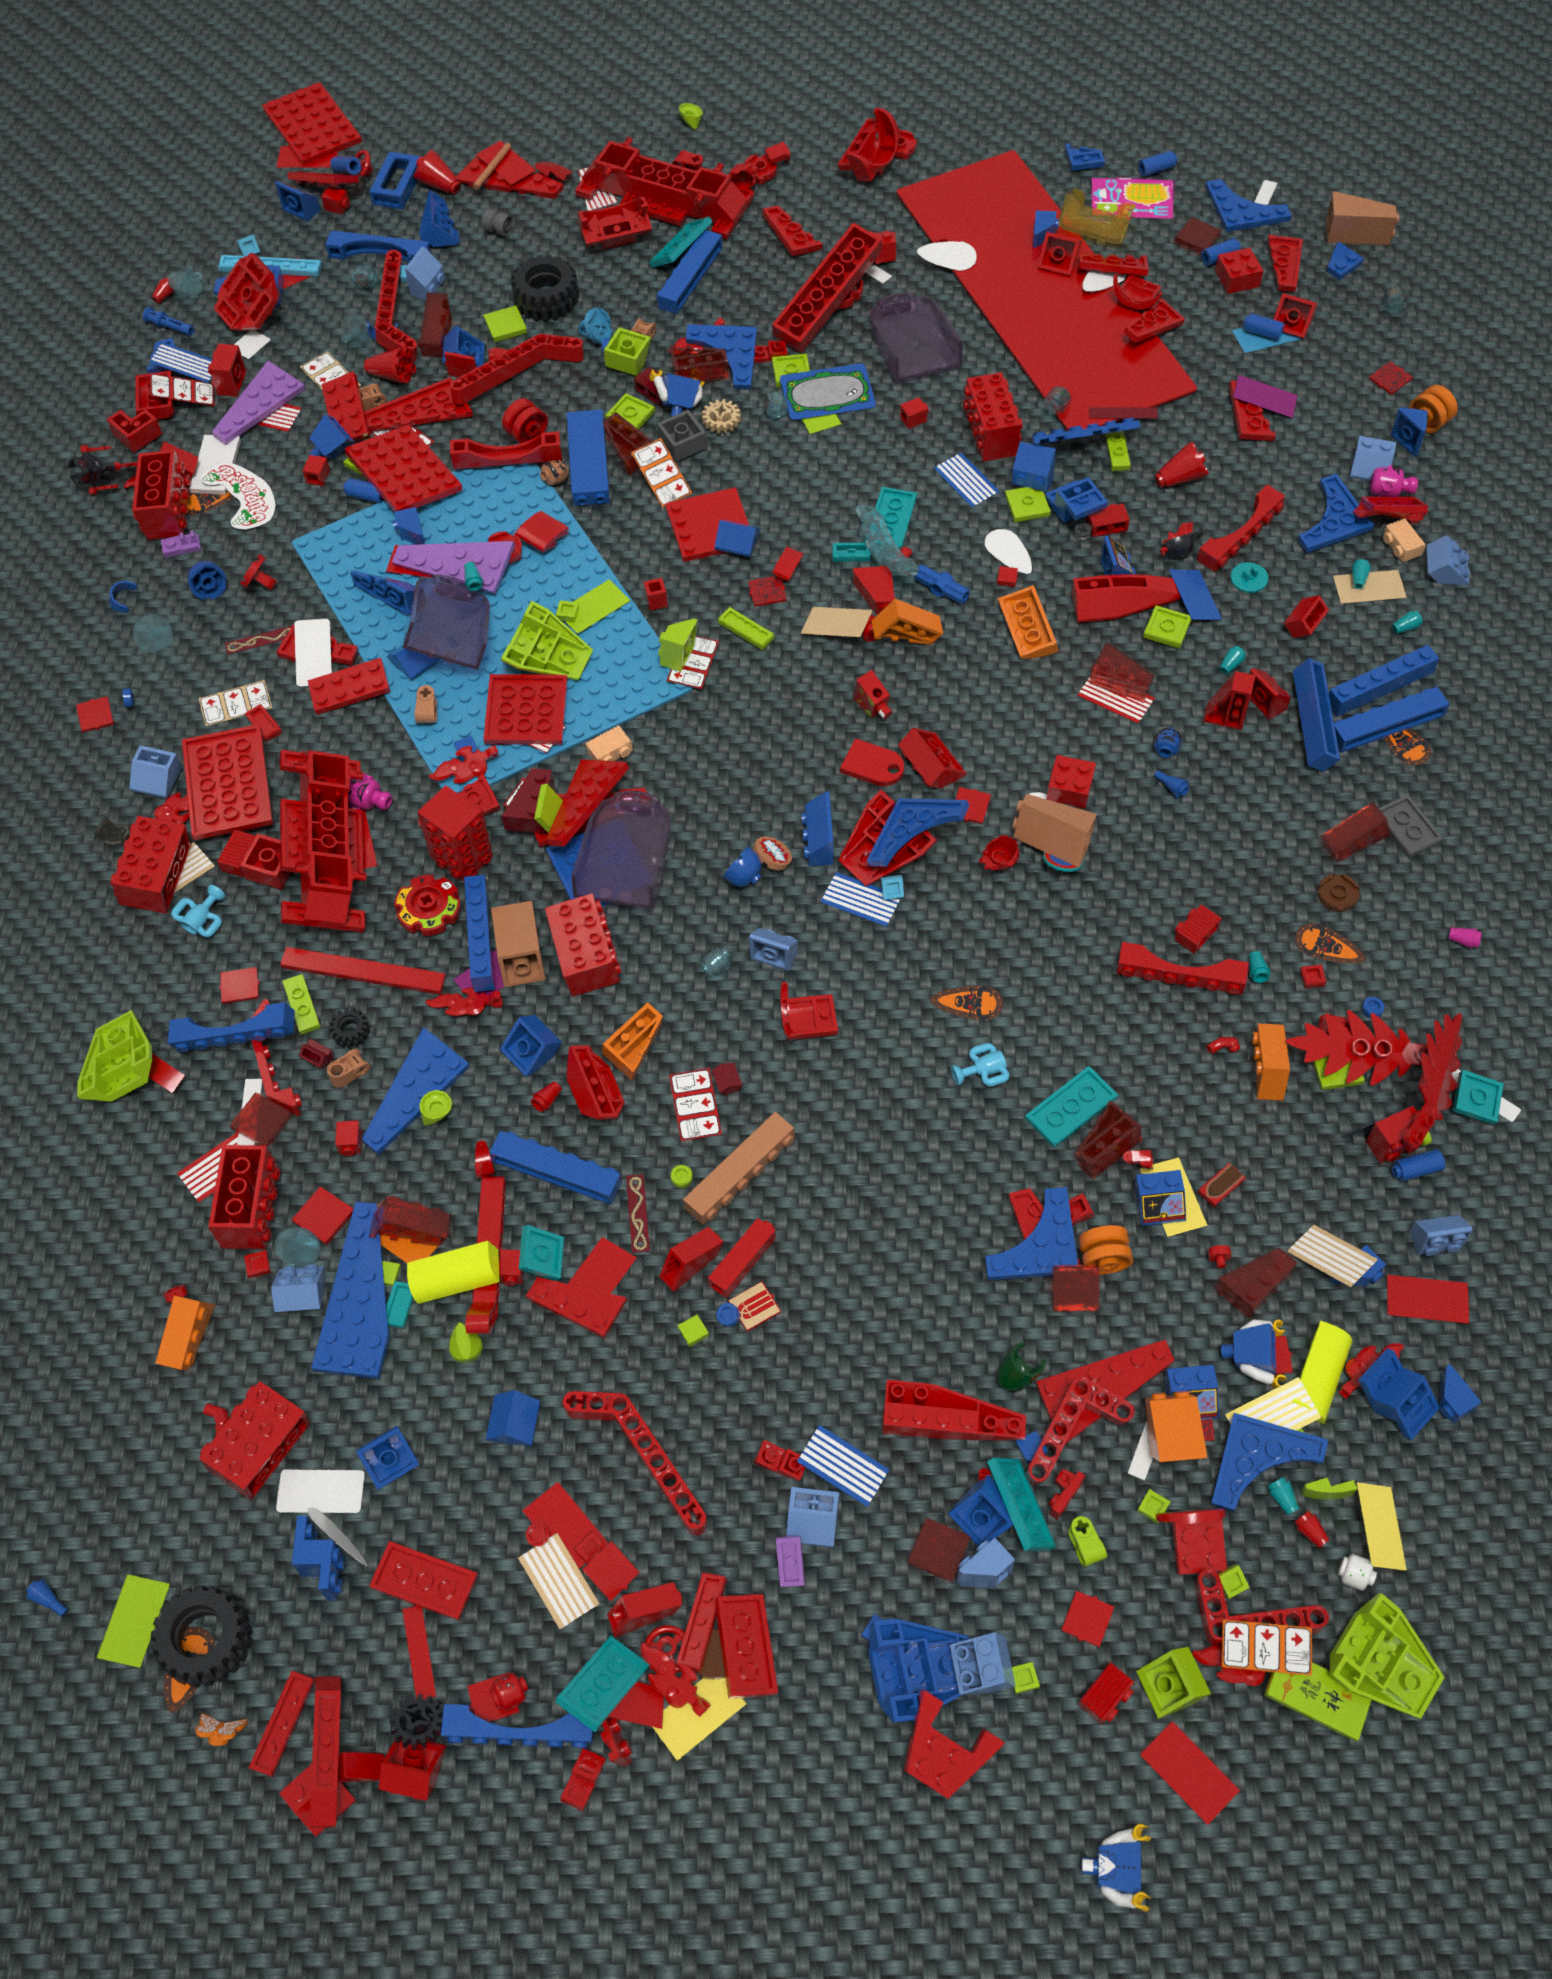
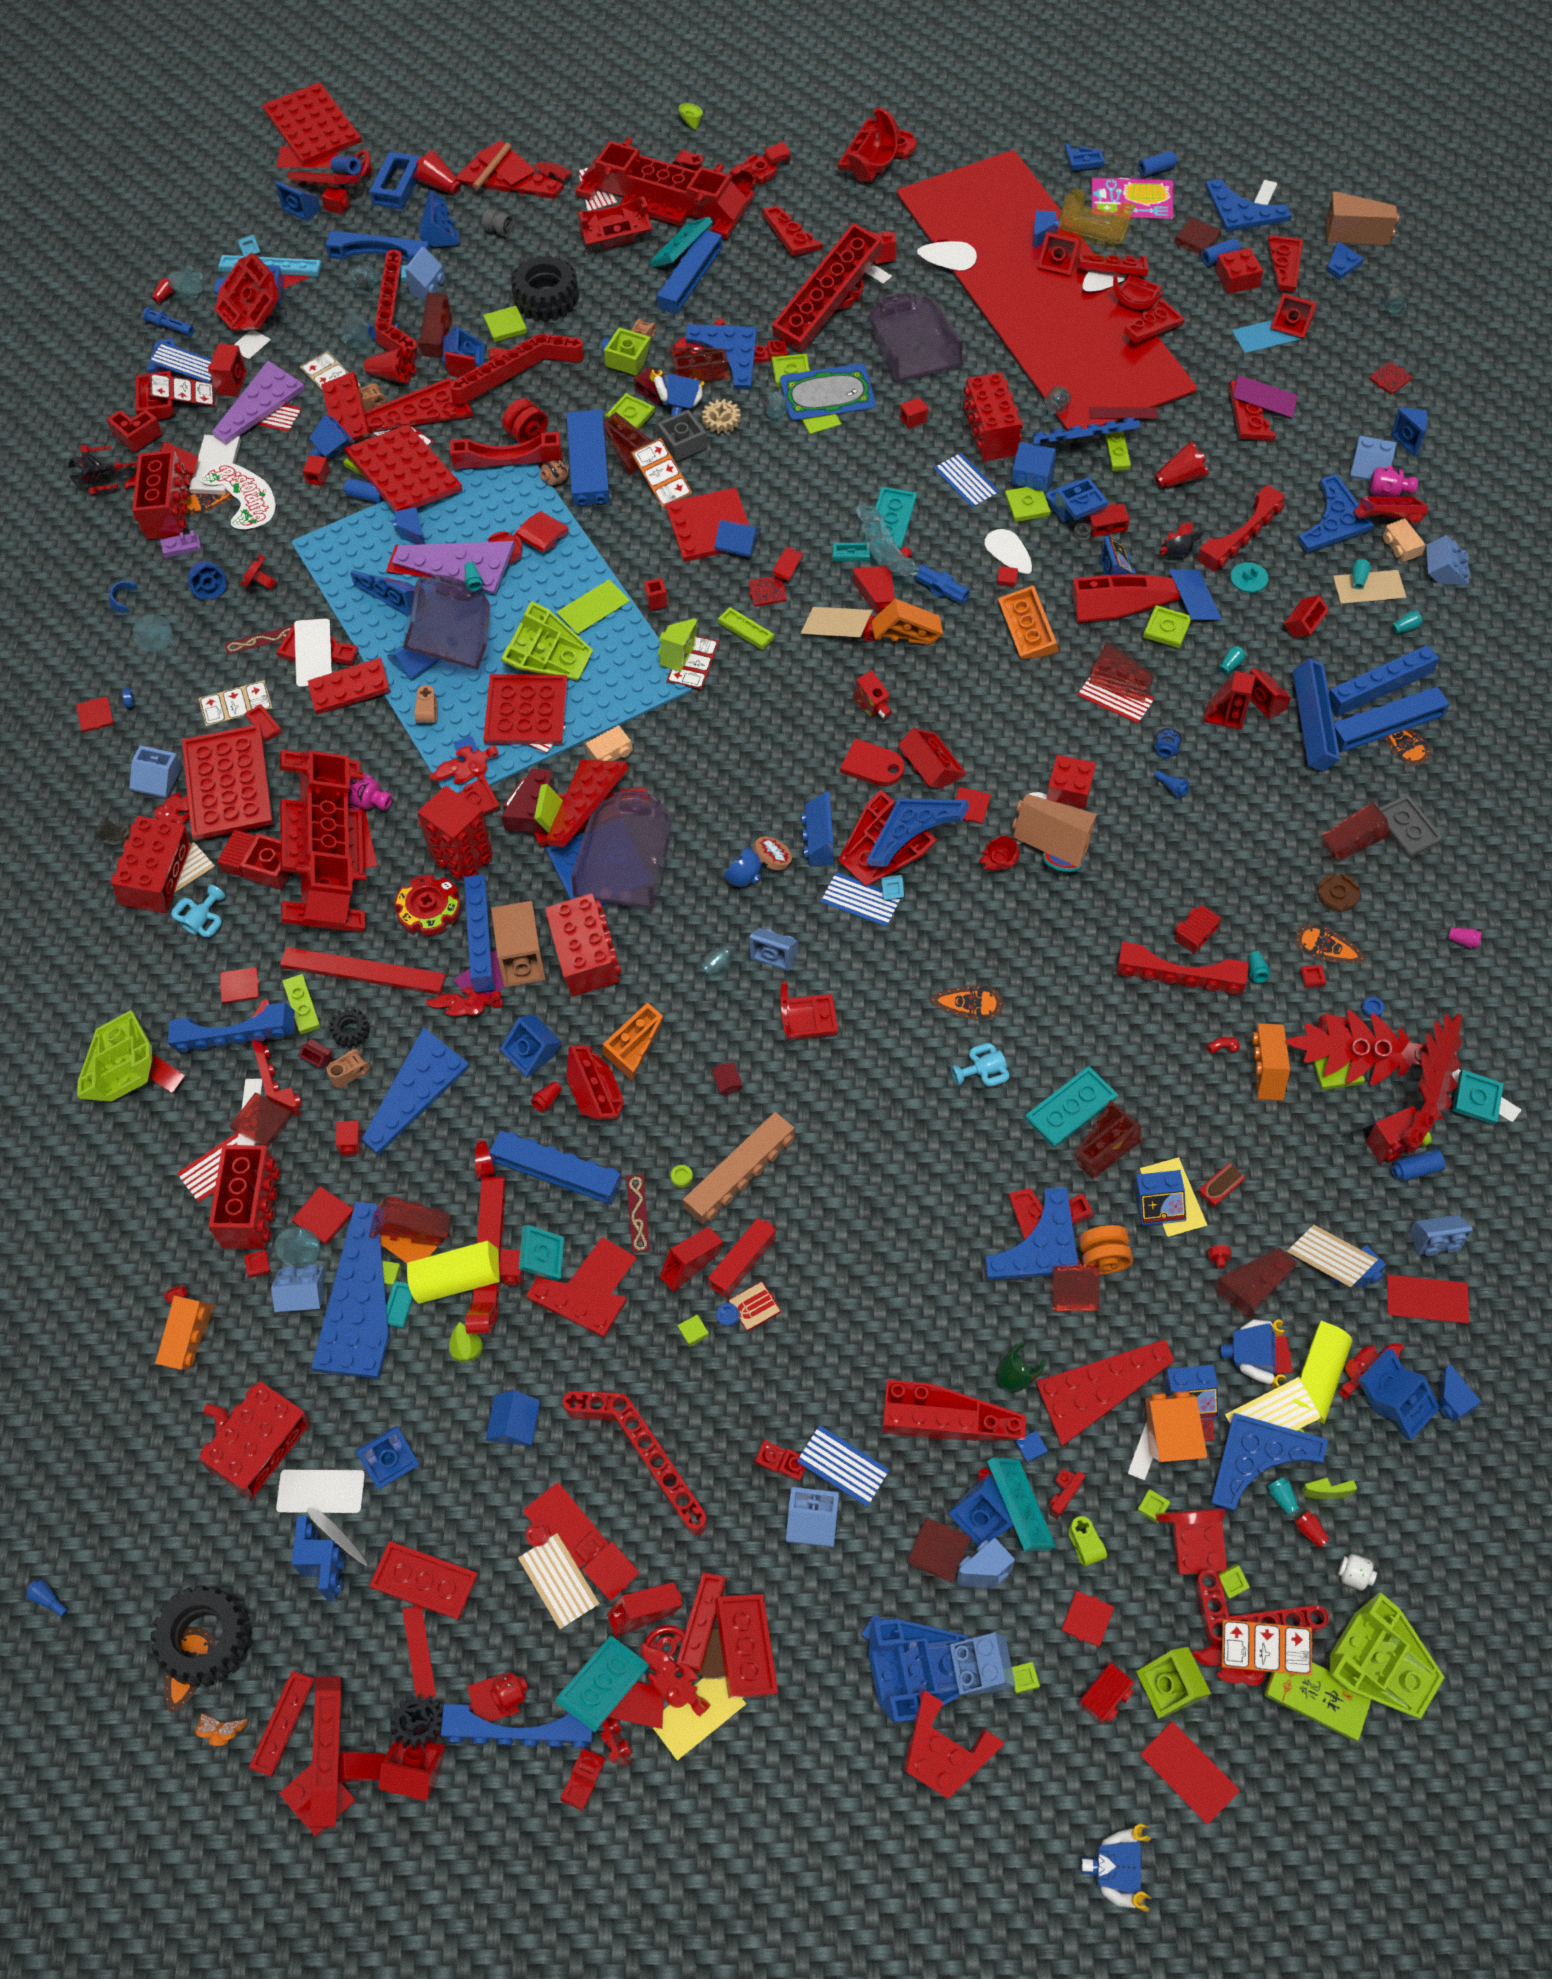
(133, 1621): lime sticker -> none
(435, 1106): lime piece -> none
(567, 611): lime tile -> none
(596, 325): dark azure tile -> none
(695, 1104): sticker -> none
(790, 1561): medium lavender plate -> none
(1068, 1422): red beam -> none
(1141, 1157): red helmet -> none
(1264, 326): blue brick -> none
(1381, 1526): light yellow sticker -> none
(1439, 404): orange wheel -> none

